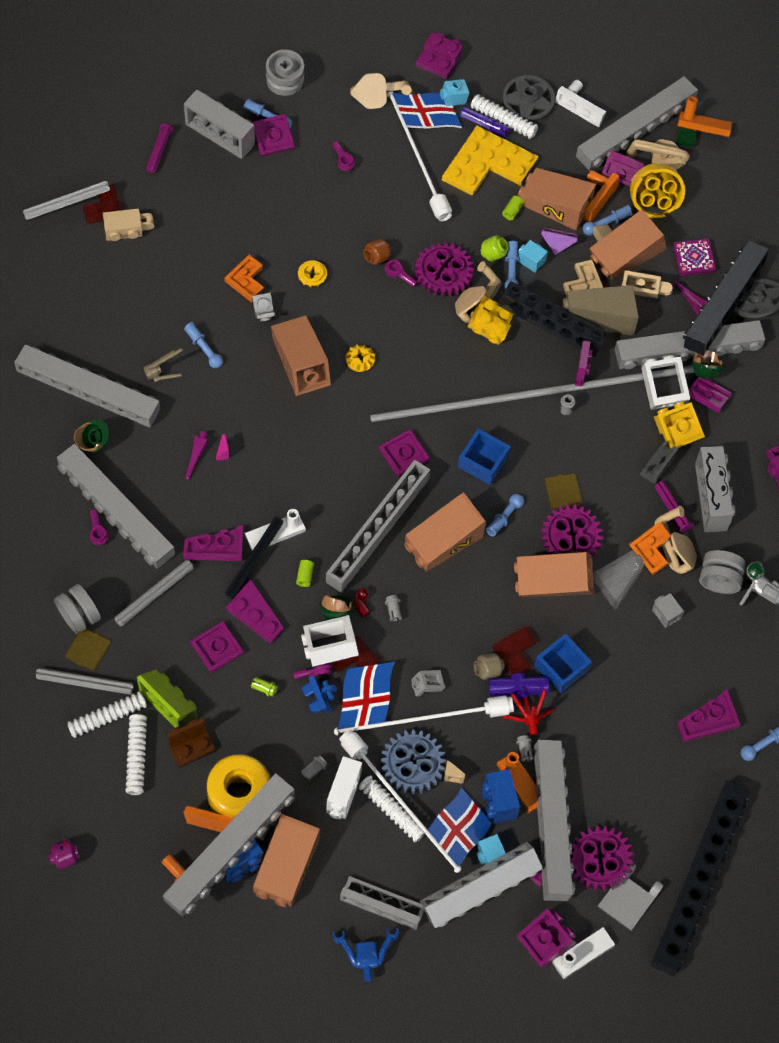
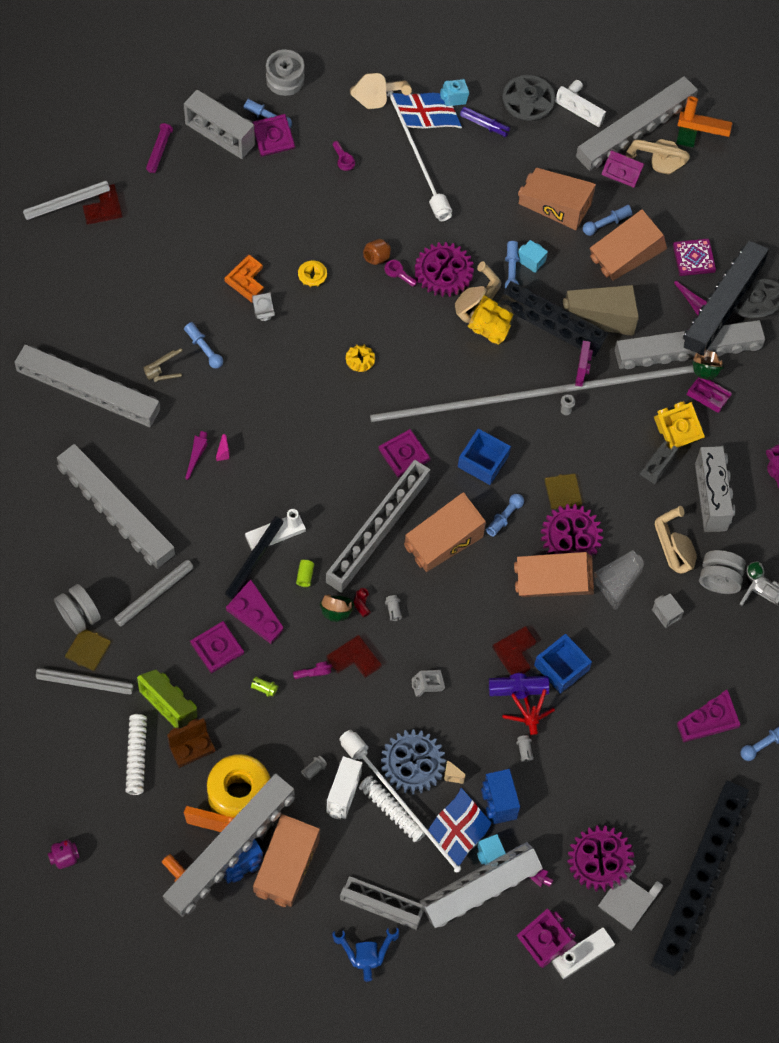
(92, 435): dark green piece -> none
(98, 534): magenta plate -> none
(107, 714): white piece -> none
(126, 224): tan brick -> none
(218, 546): magenta wing -> none
(301, 355): nougat slope -> none
(315, 688): blue hips -> none
(333, 651): white window -> none
(368, 697): flag -> none
(440, 55): magenta plate -> none
(488, 153): yellow plate -> none
(488, 666): dark tan head -> none
(494, 248): lime head -> none
(504, 116): white piece -> none
(513, 207): lime piece -> none
(523, 783): orange piece -> none
(552, 821): light grey brick -> none
(558, 239): medium lavender slope -> none
(587, 277): tan plate -> none
(601, 231): tan slope -> none
(608, 186): orange piece -> none
(646, 284): tan brick -> none
(648, 545): orange plate -> none
(654, 184): yellow cylinder -> none
(666, 401): white window -> none
(671, 503): magenta axle -> none

